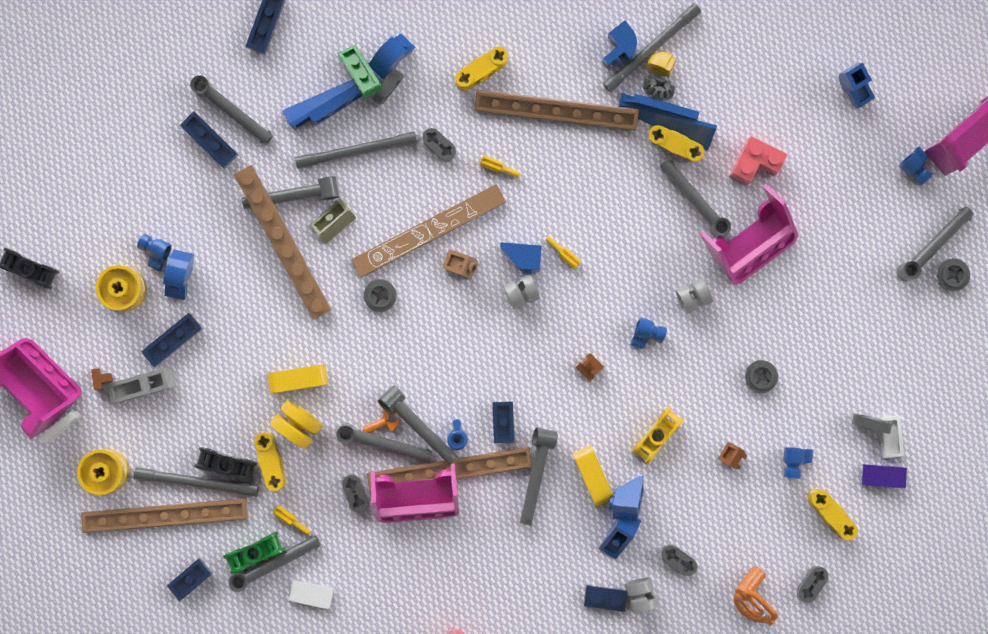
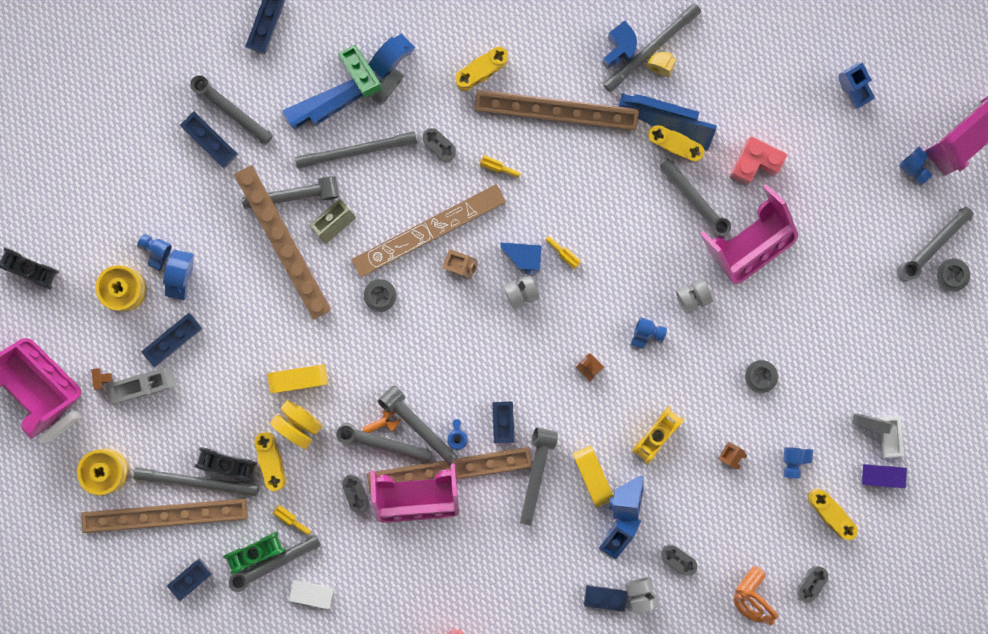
(658, 88): dark grey gear -> none

